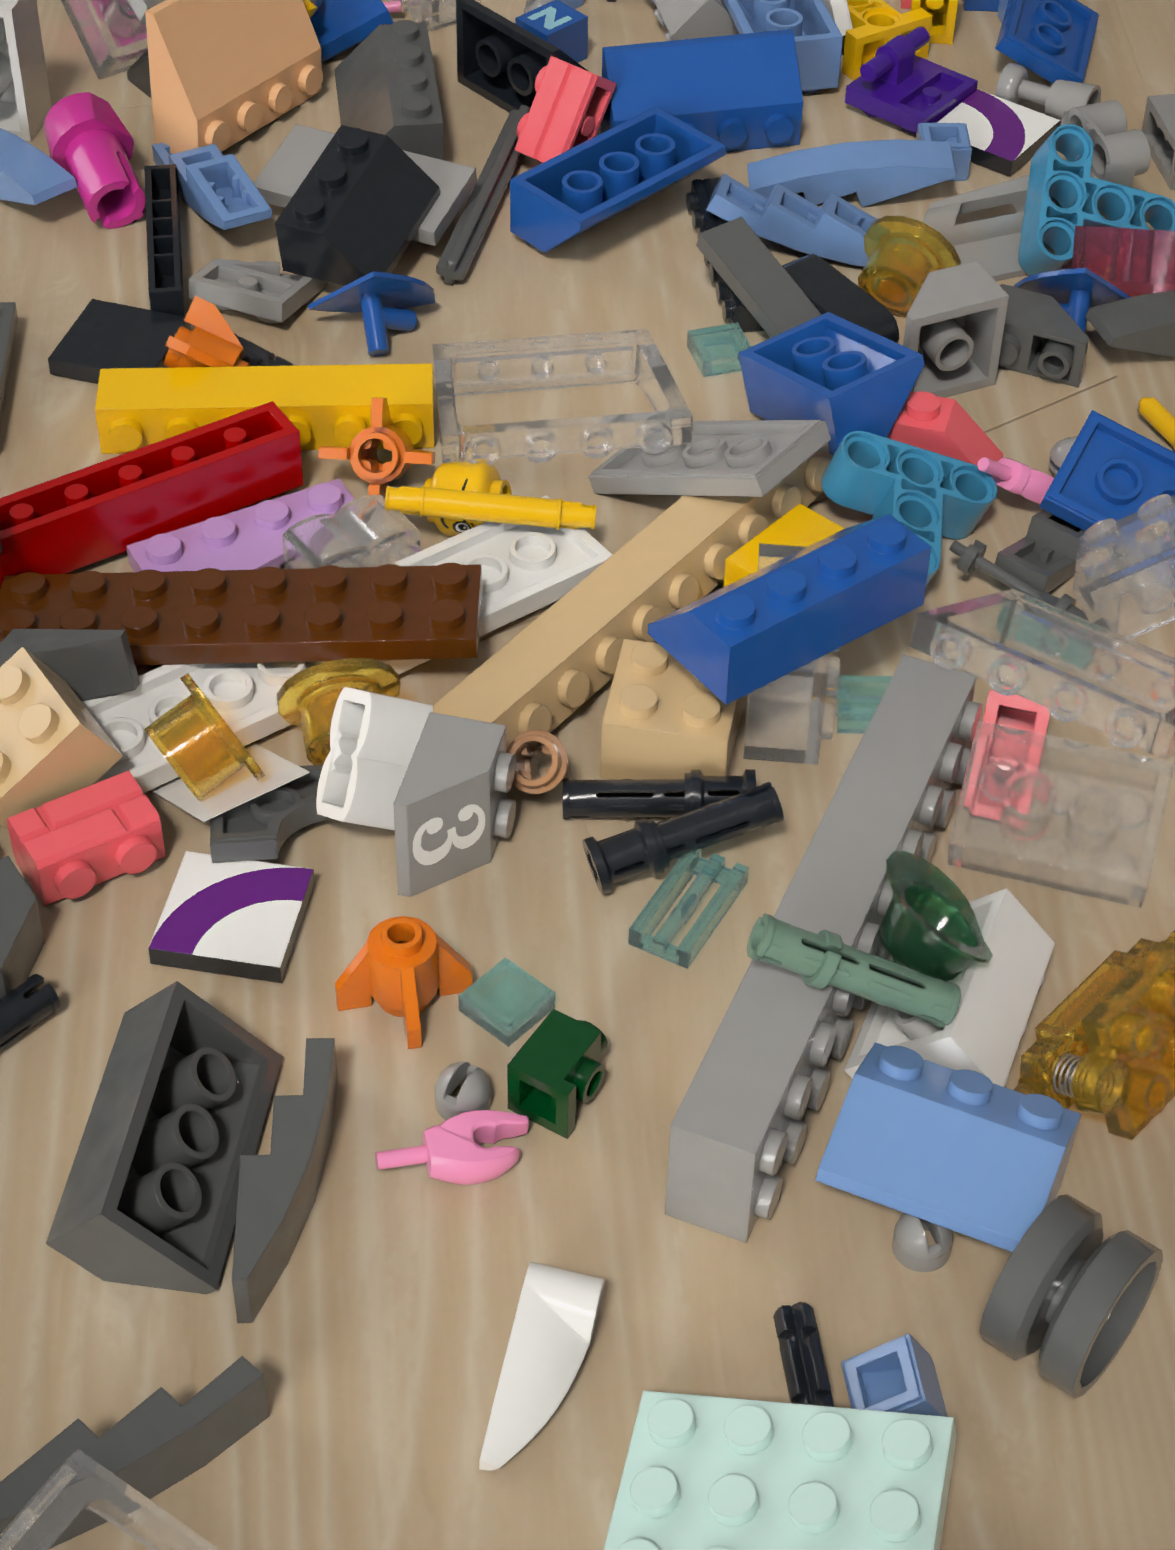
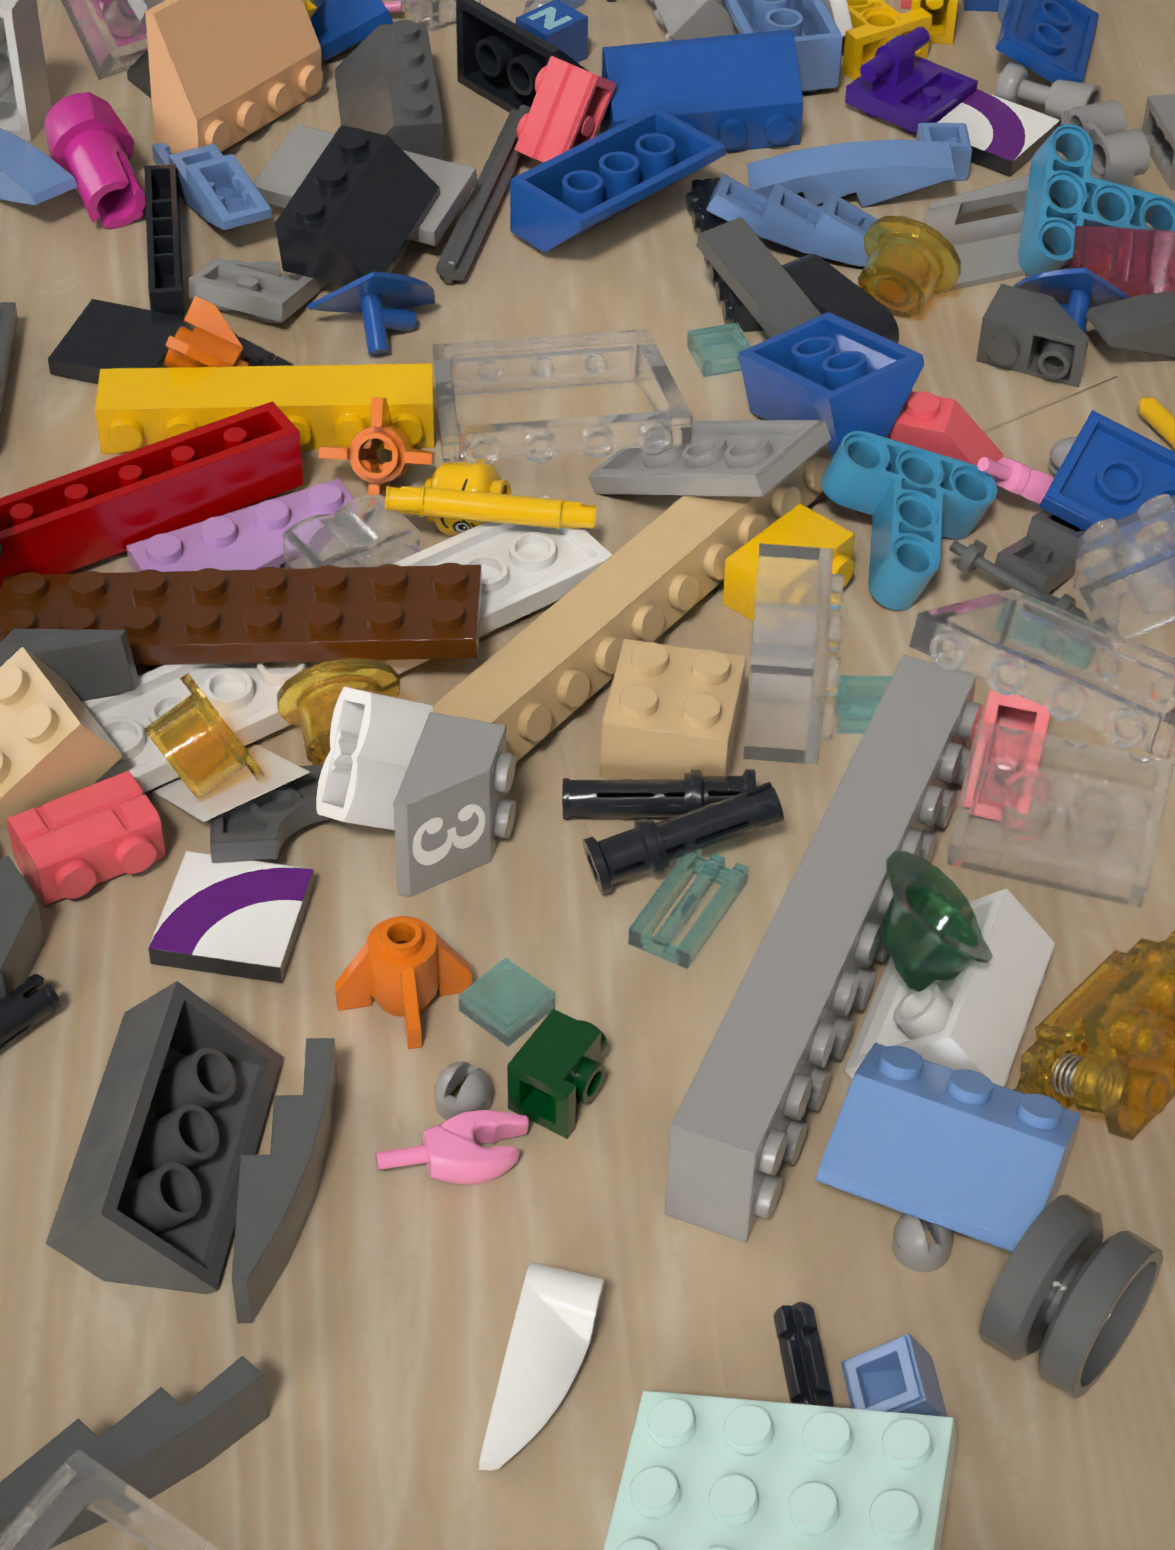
(529, 750): medium nougat cone -> none
(798, 608): blue slope -> none
(827, 961): sand green pin -> none
(957, 329): light grey slope -> none

